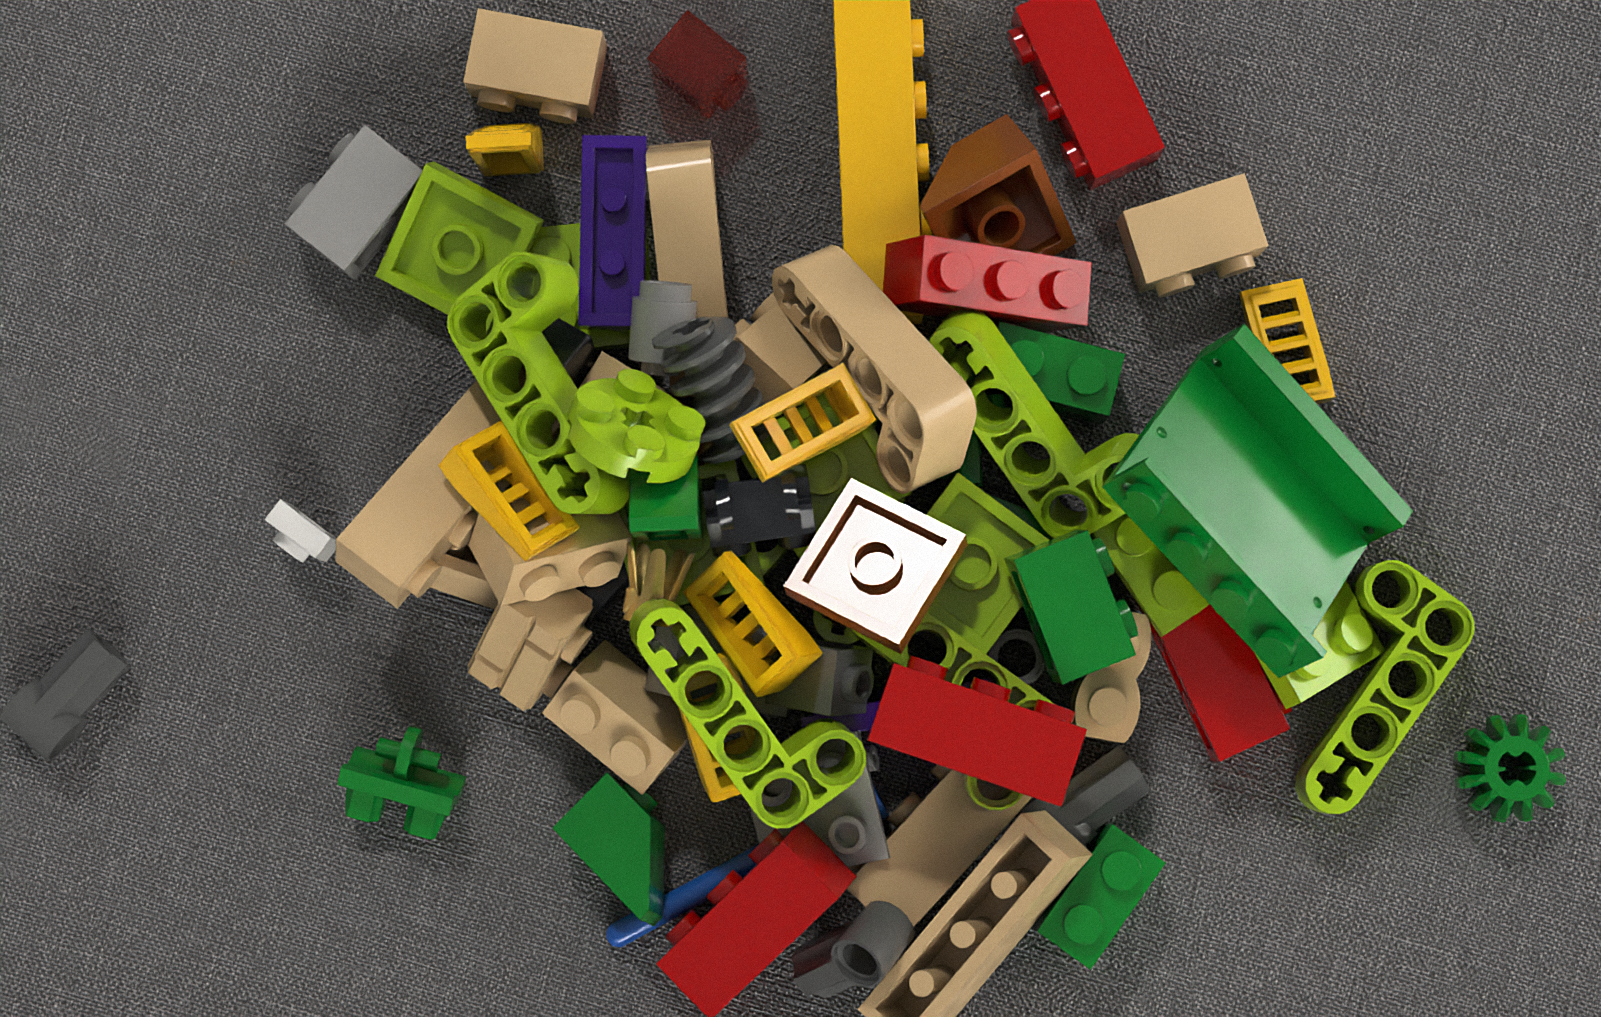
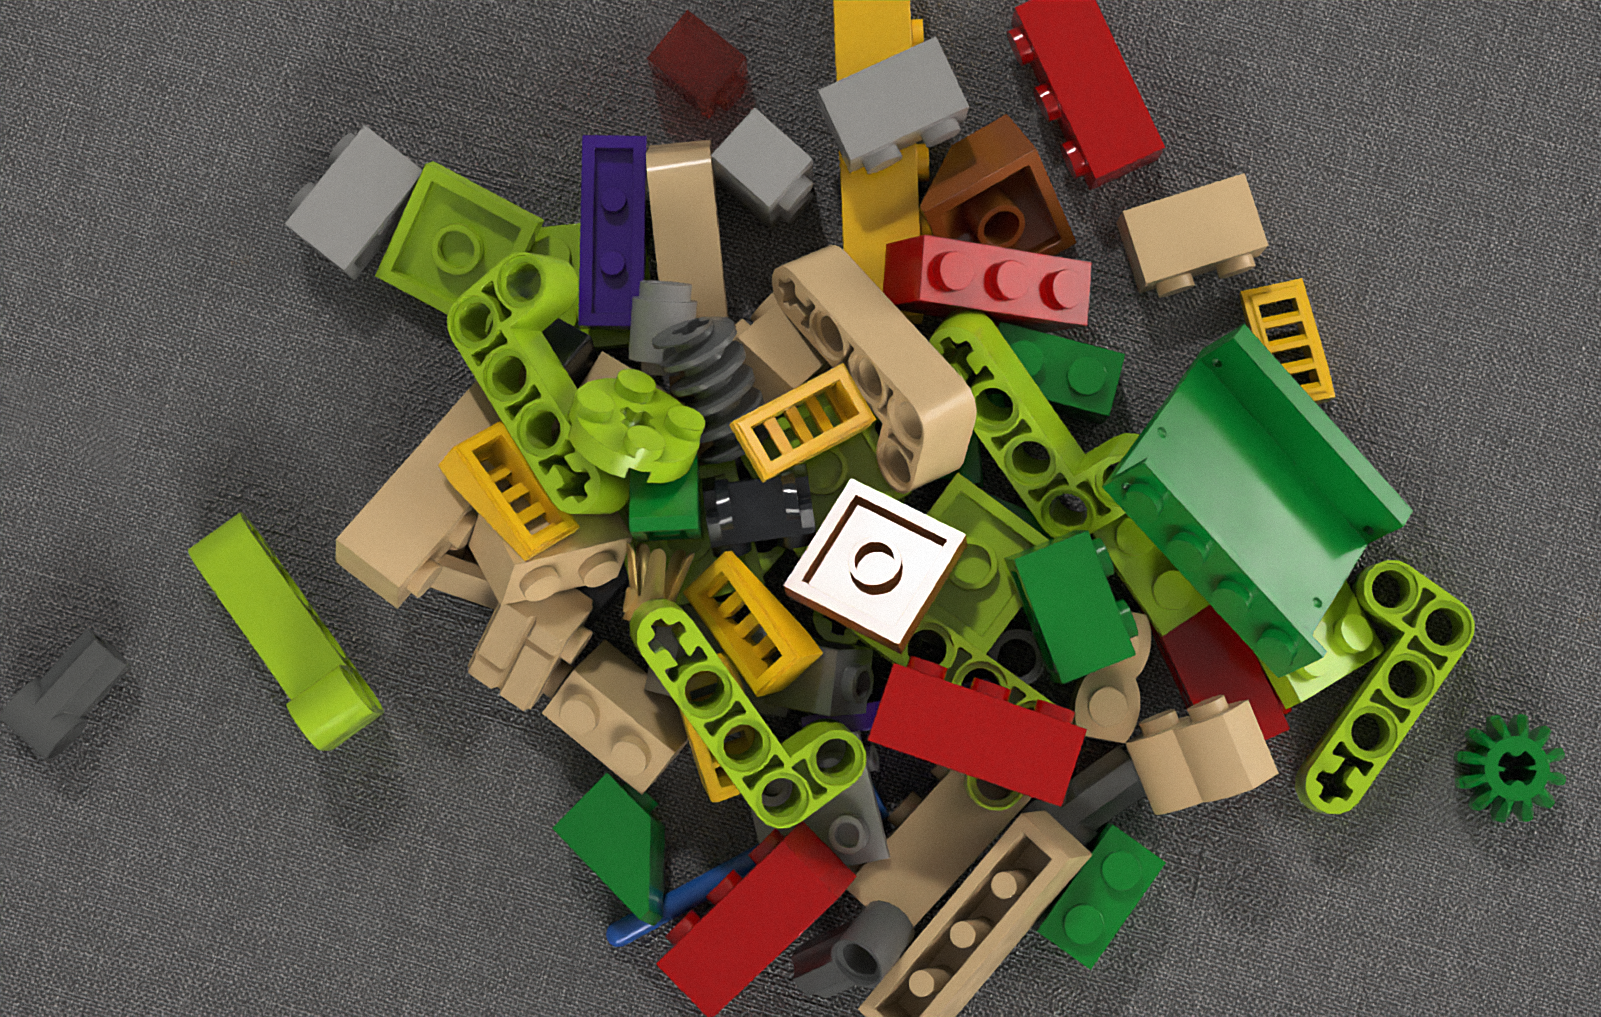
(300, 534): white plate -> none
(323, 685): none -> lime beam
(403, 775): green hips -> none
(507, 149): yellow slope -> none
(535, 66): tan brick -> none
(764, 170): none -> light grey brick
(894, 107): none -> light grey brick
(1201, 755): none -> tan brick

